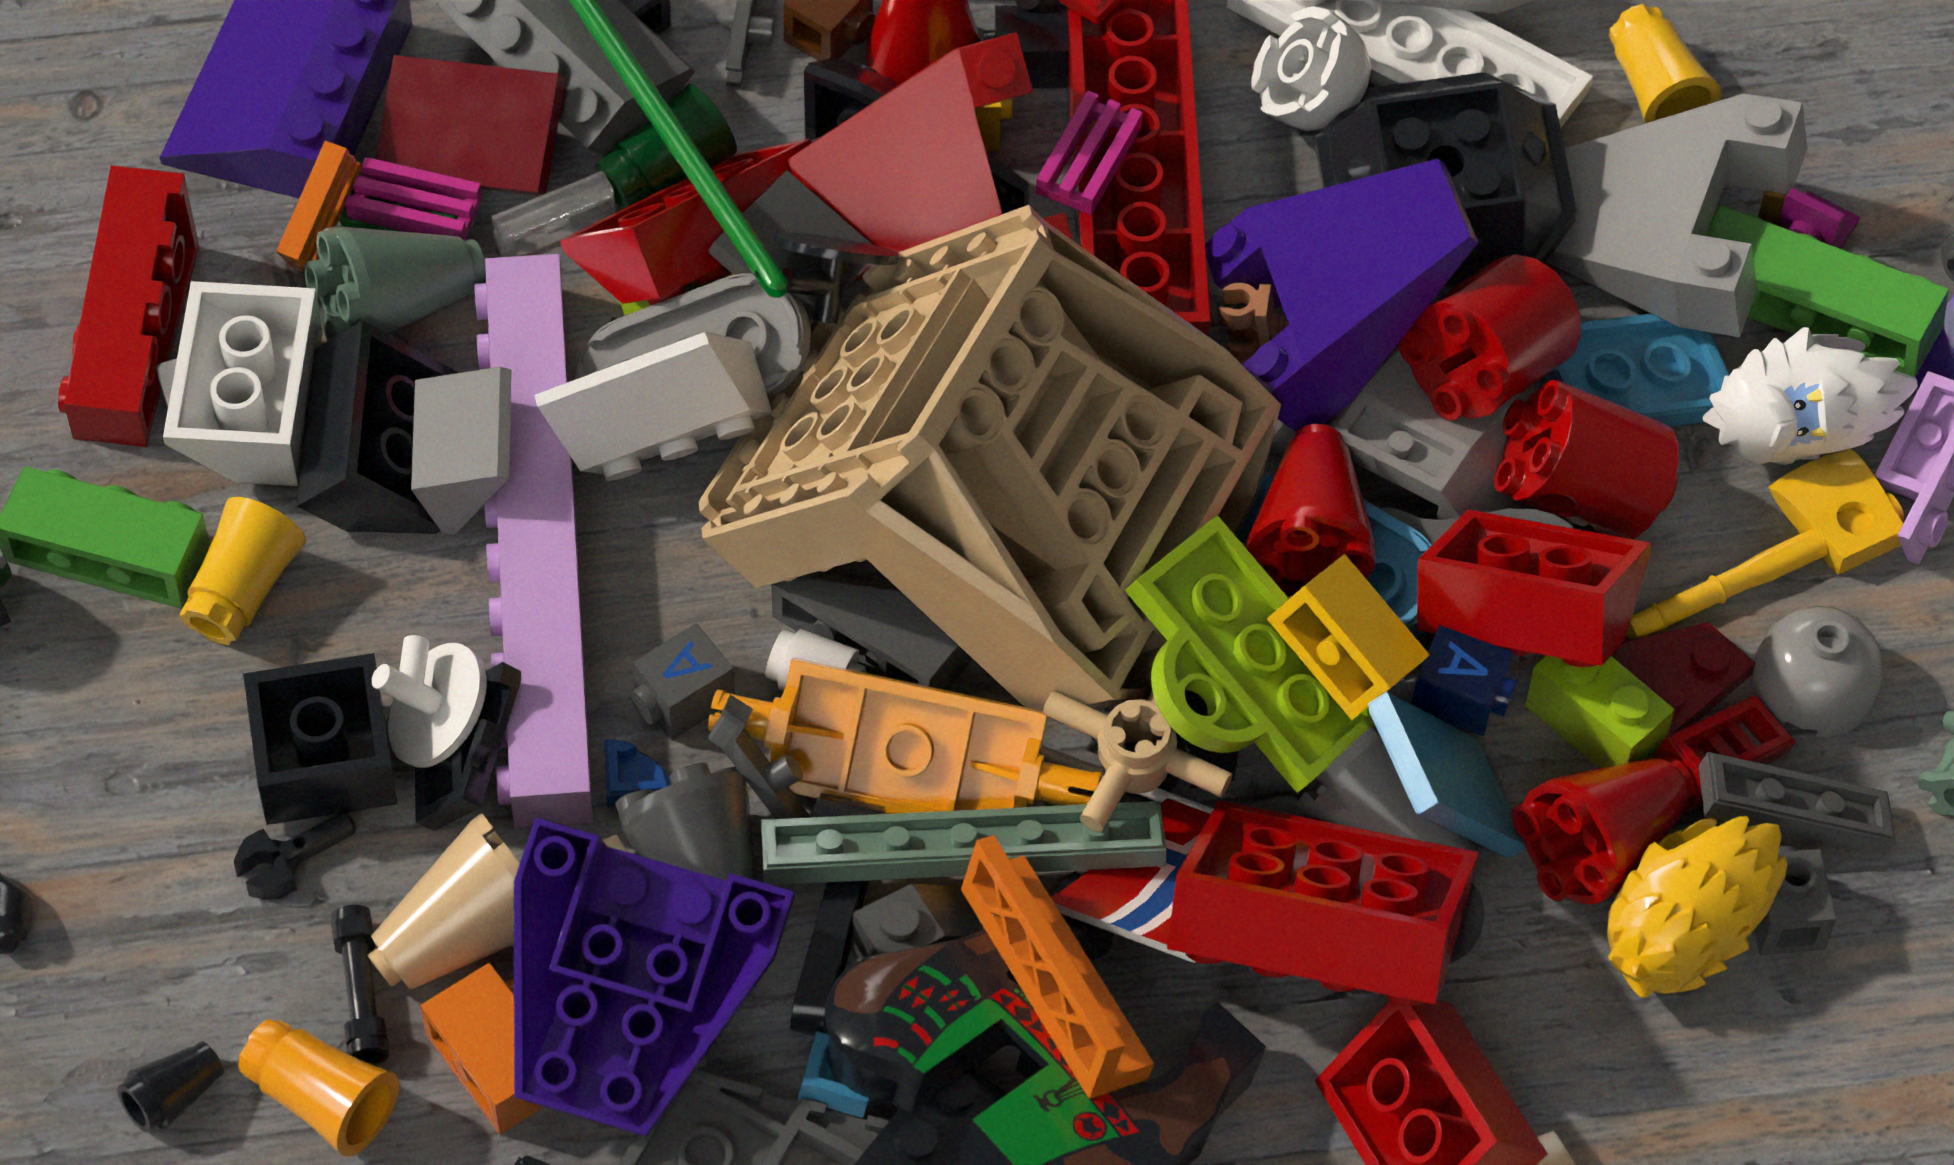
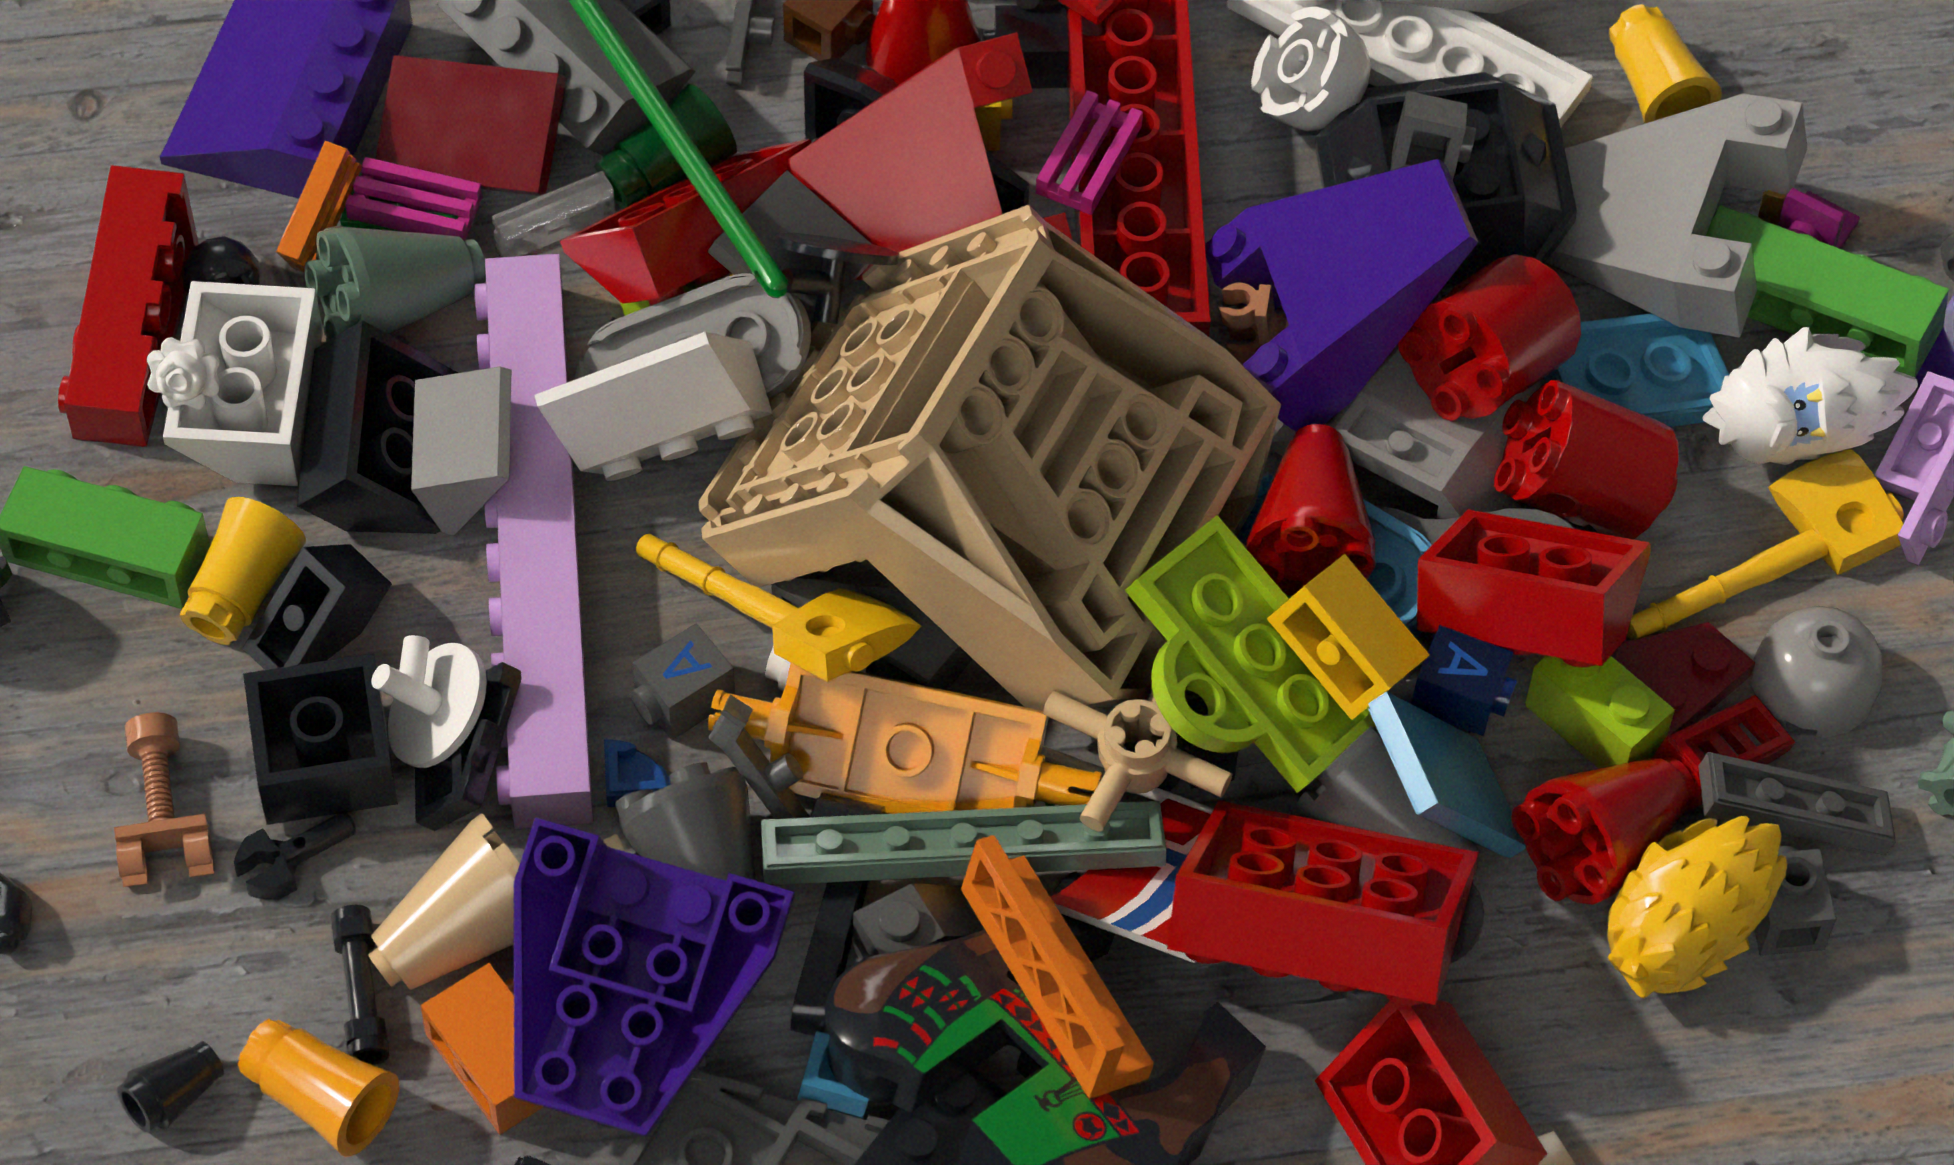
(153, 739): none -> nougat bar
(183, 373): none -> white plant
(221, 256): none -> black piece
(317, 607): none -> black slope
(825, 636): none -> yellow piece
(1431, 131): none -> dark grey brick

